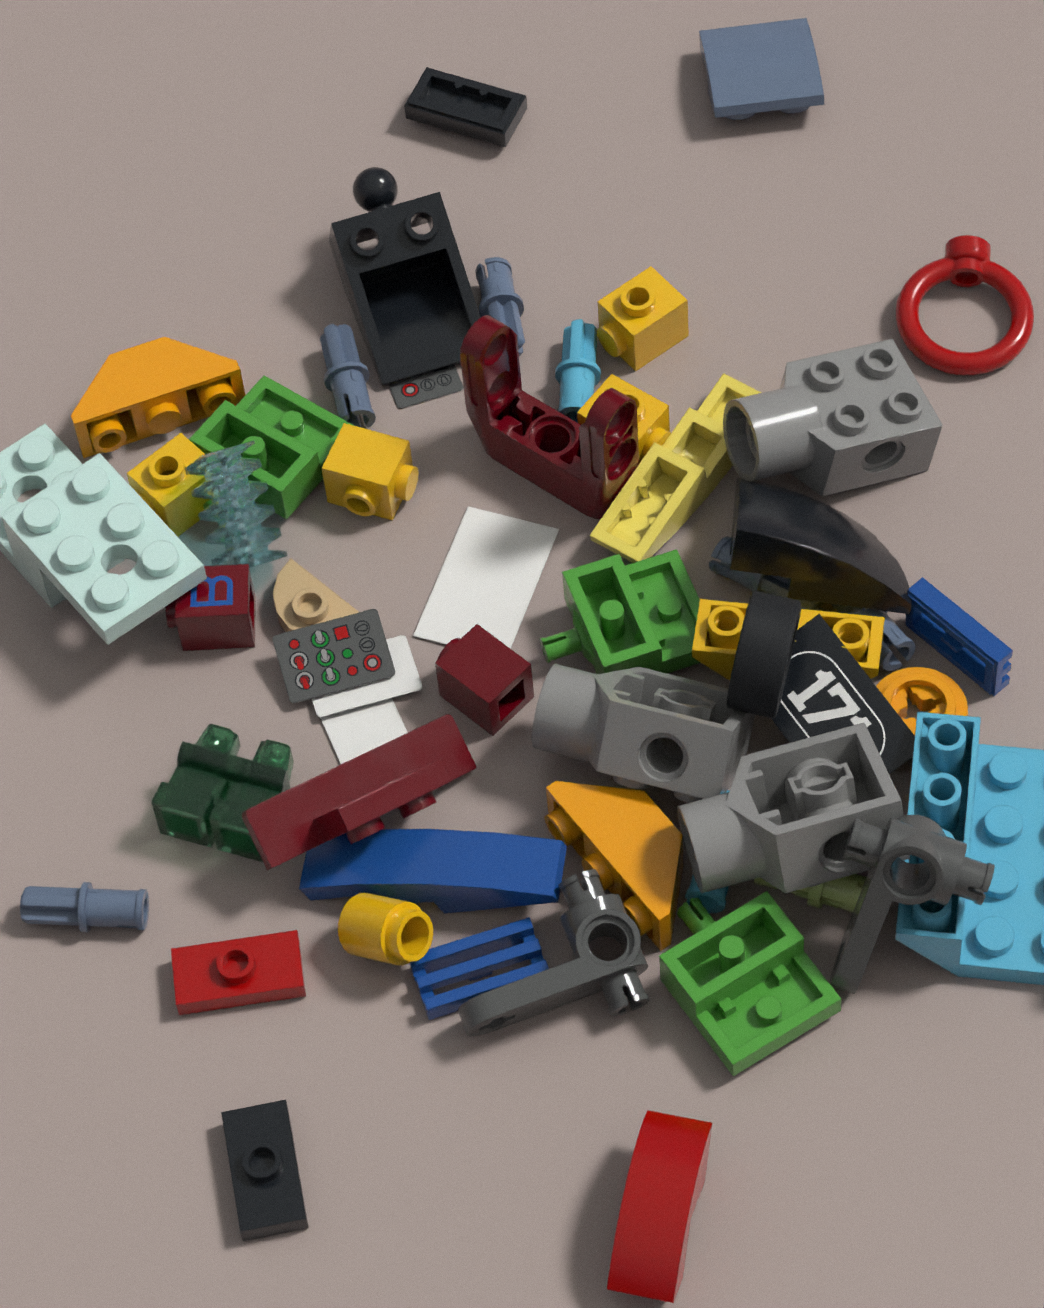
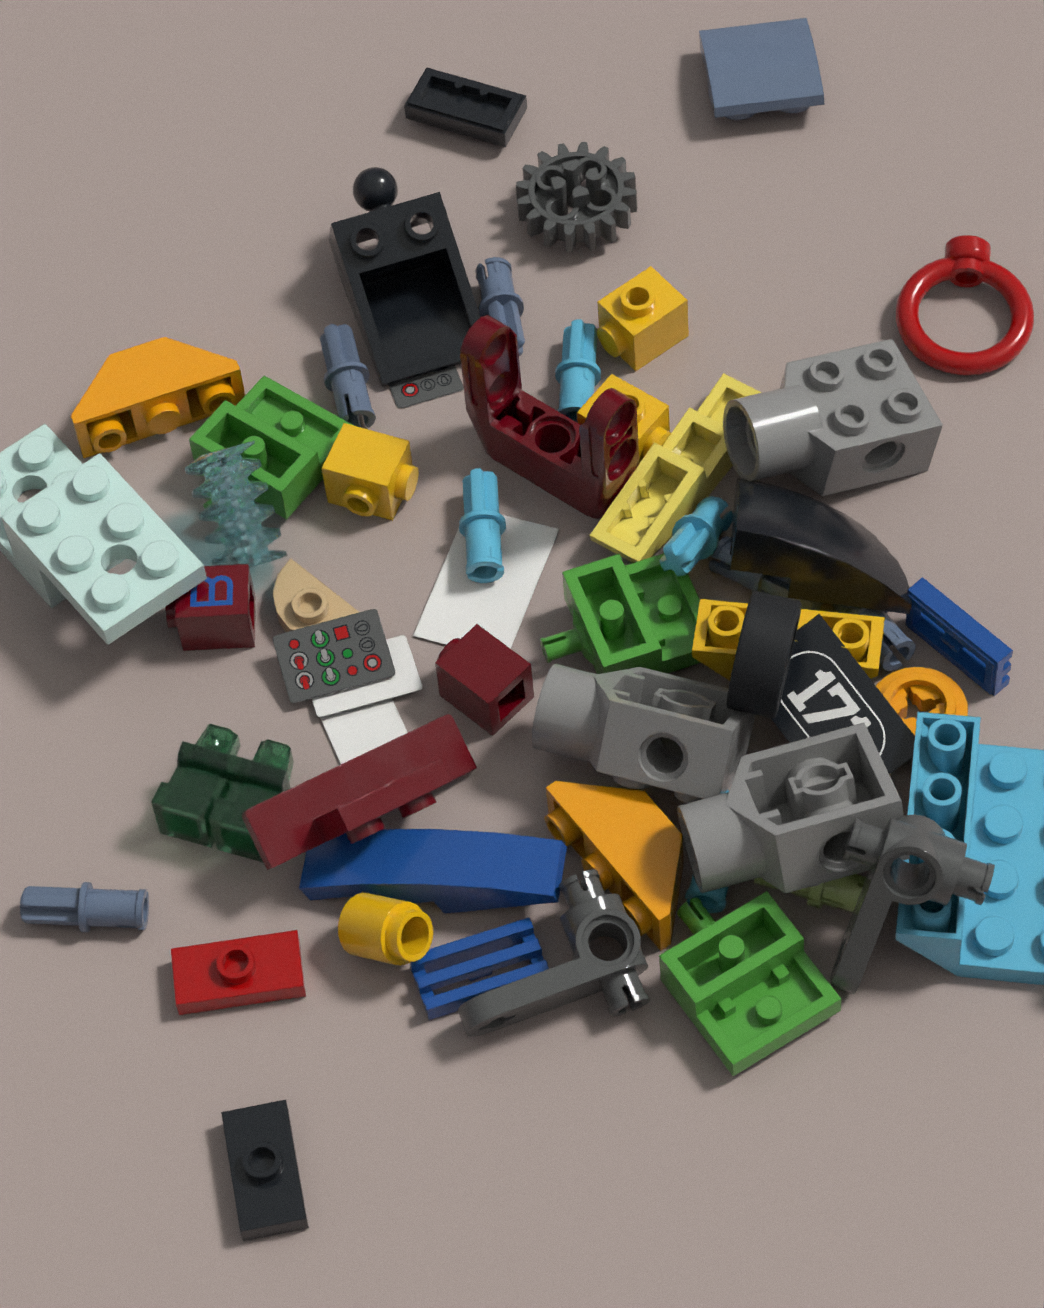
(167, 487): yellow brick -> none
(482, 526): none -> medium azure axle
(597, 208): none -> dark grey gear
(658, 1206): red brick -> none
(696, 536): none -> medium azure axle

